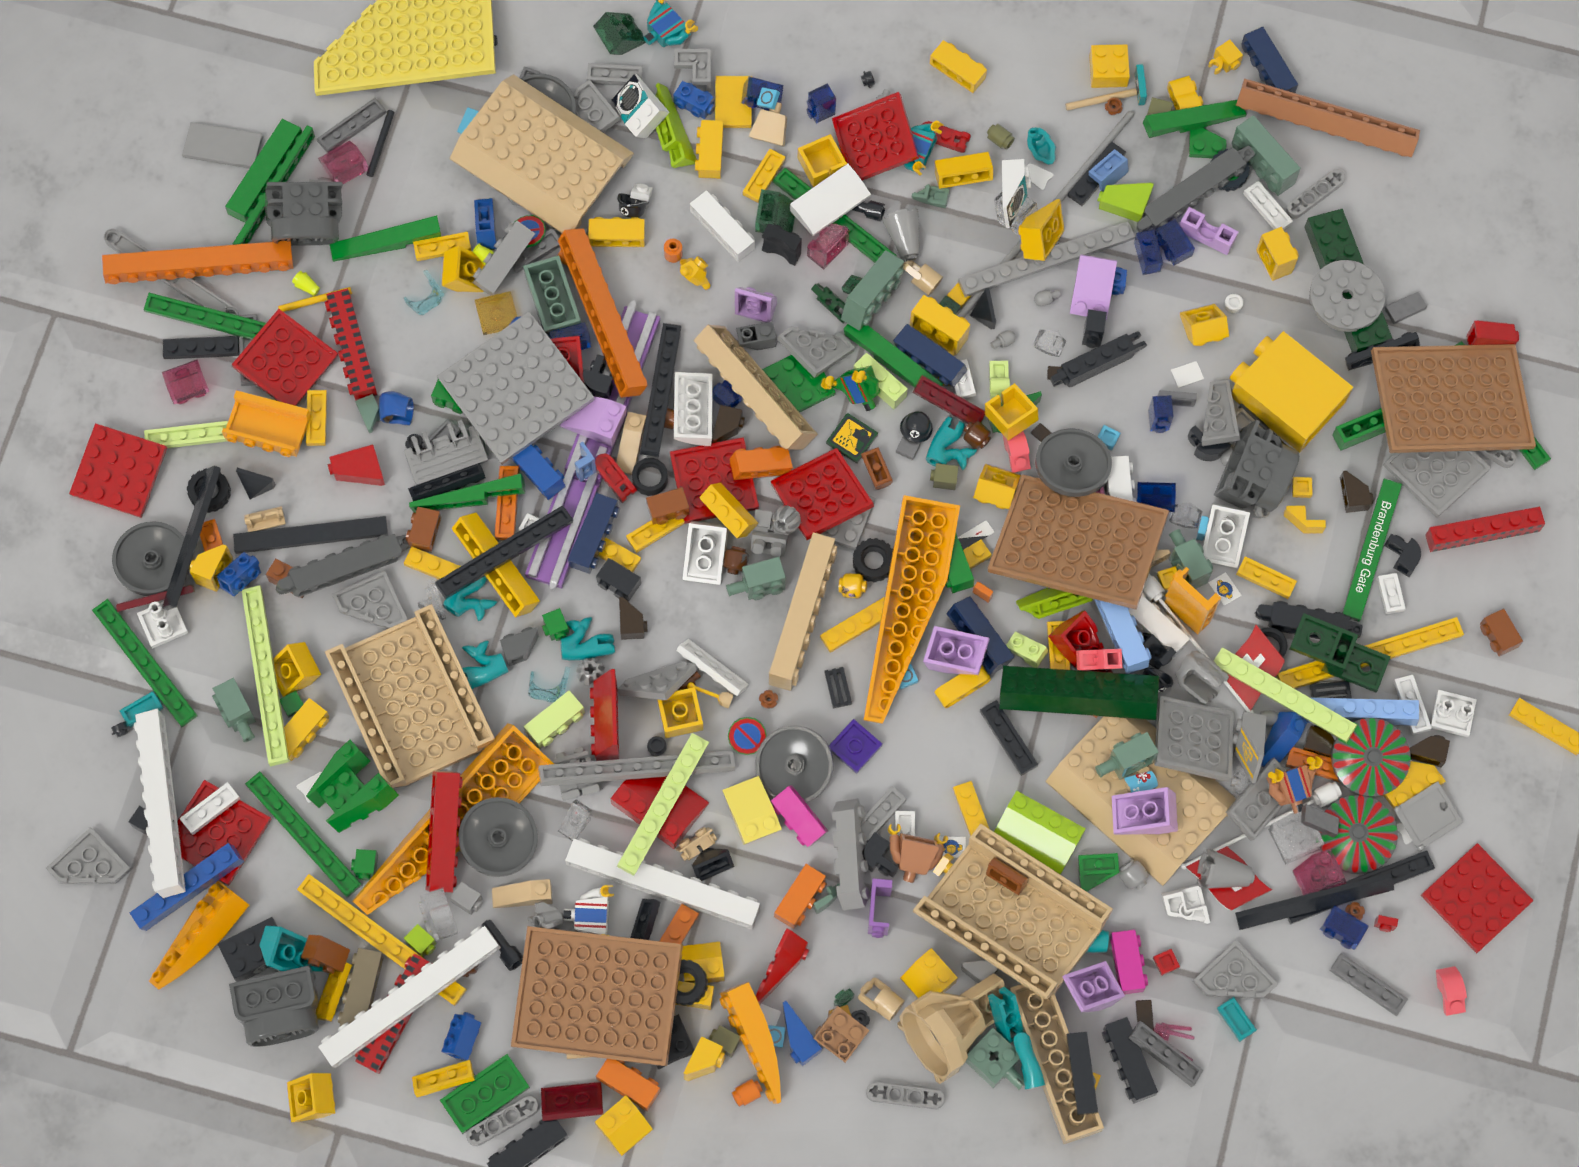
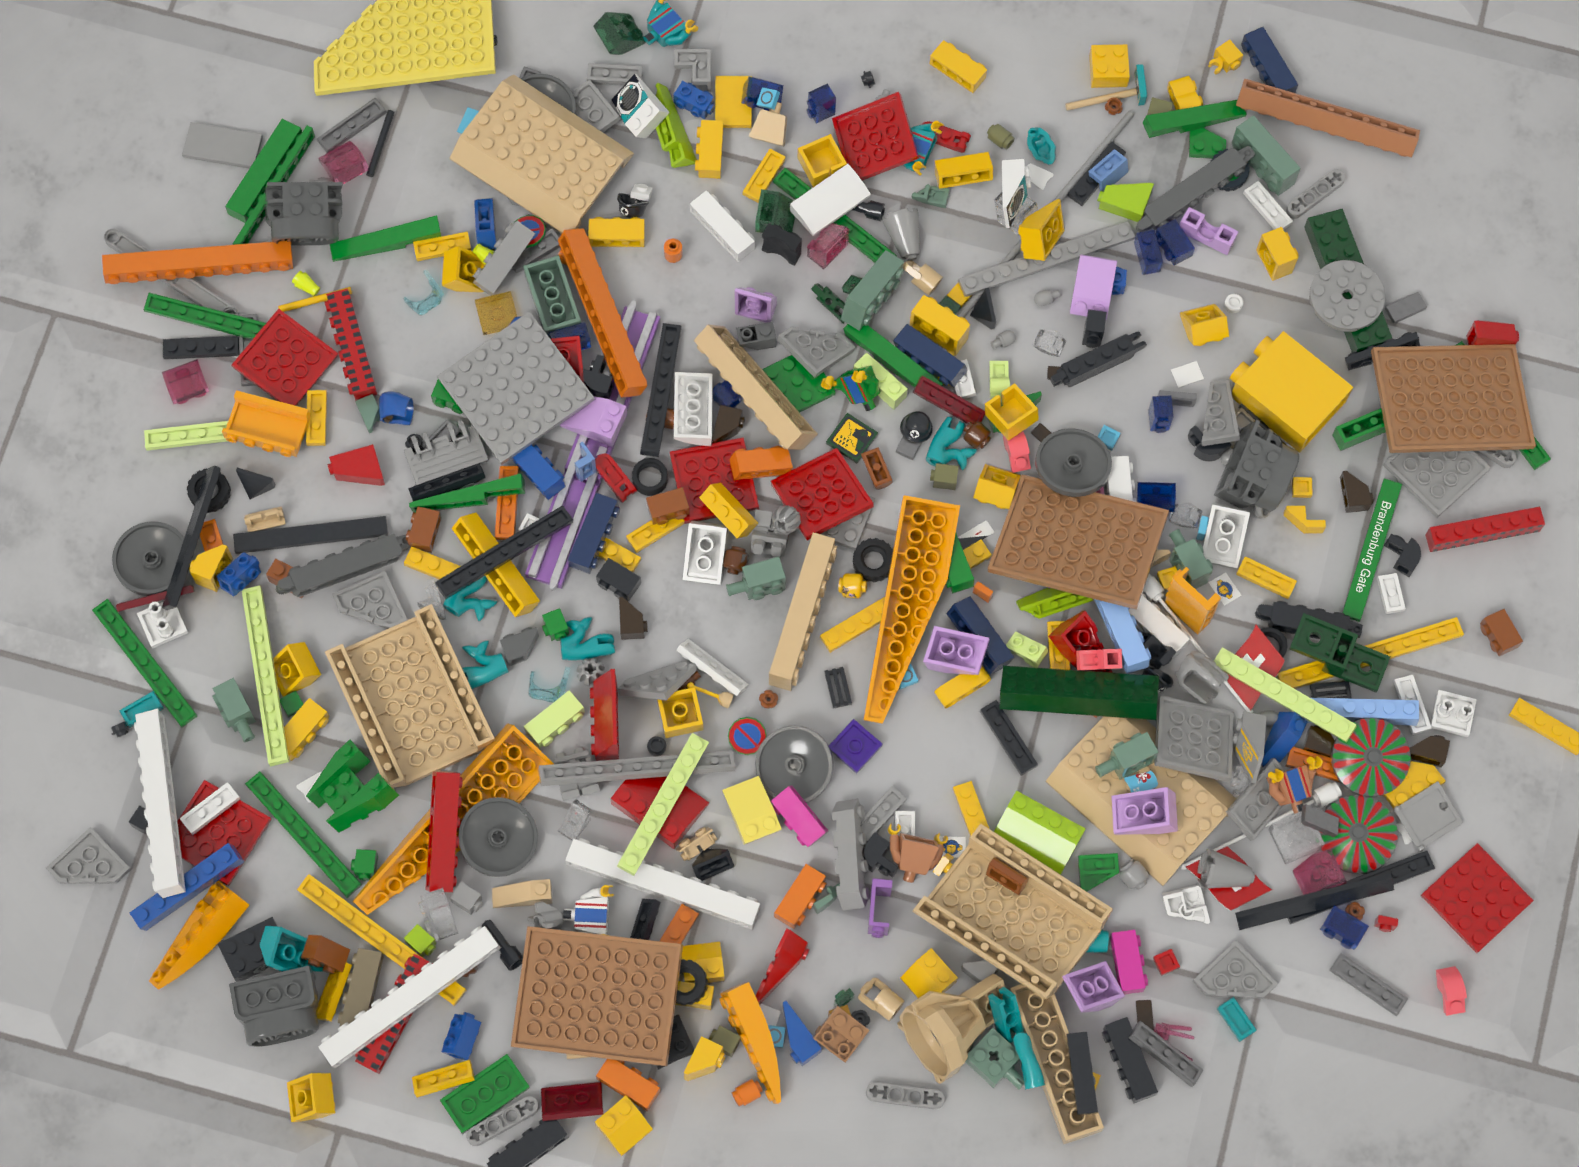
(118, 470): red plate -> none
(631, 442): tan slope -> none
(695, 271): yellow rock -> none

